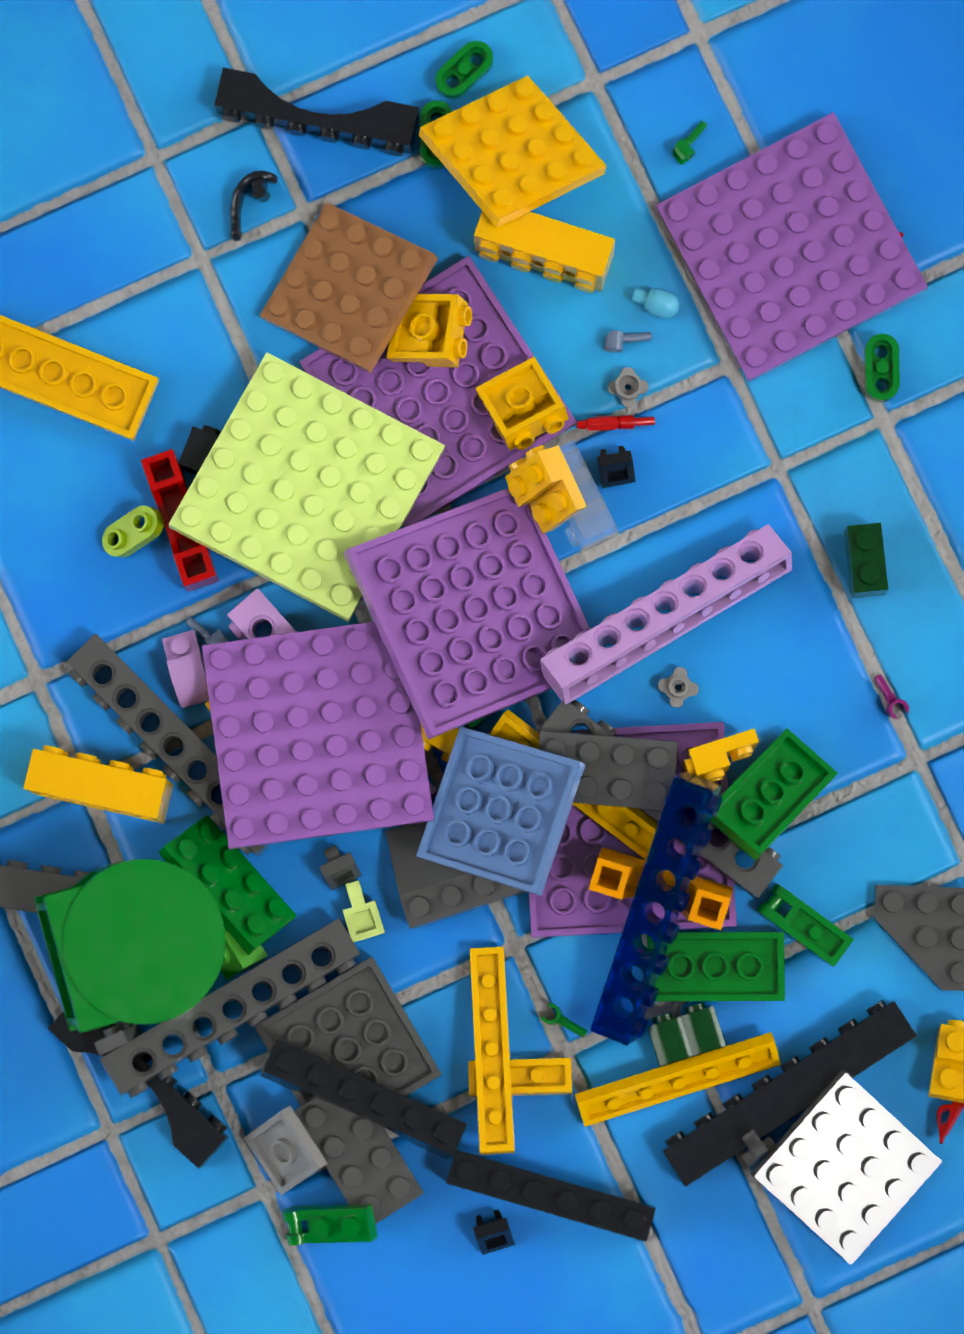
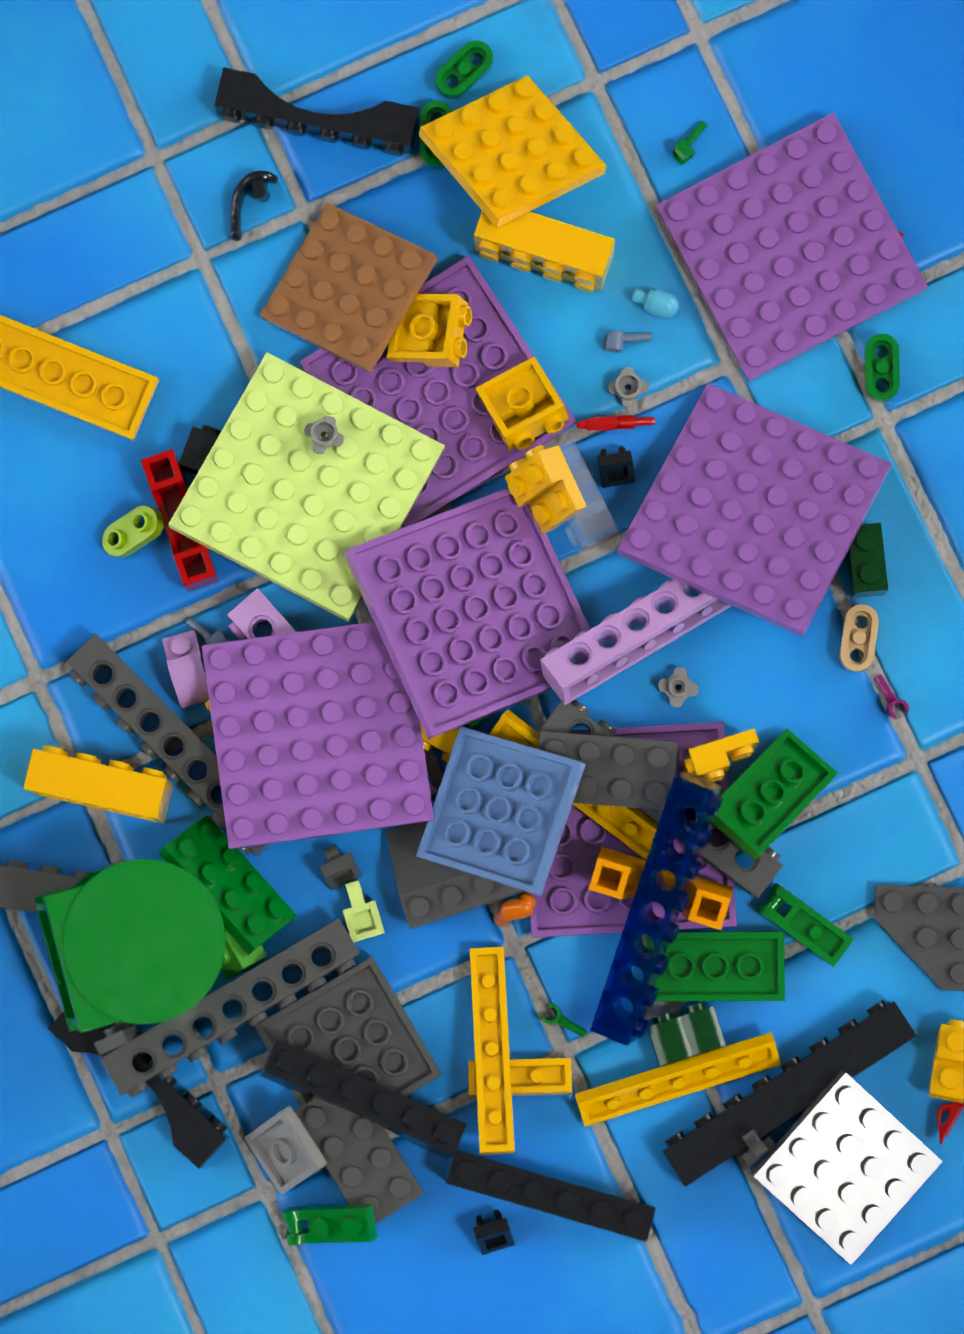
(326, 425): none -> light grey plate
(515, 909): none -> orange arm
(754, 509): none -> medium lavender plate
(859, 639): none -> tan plate

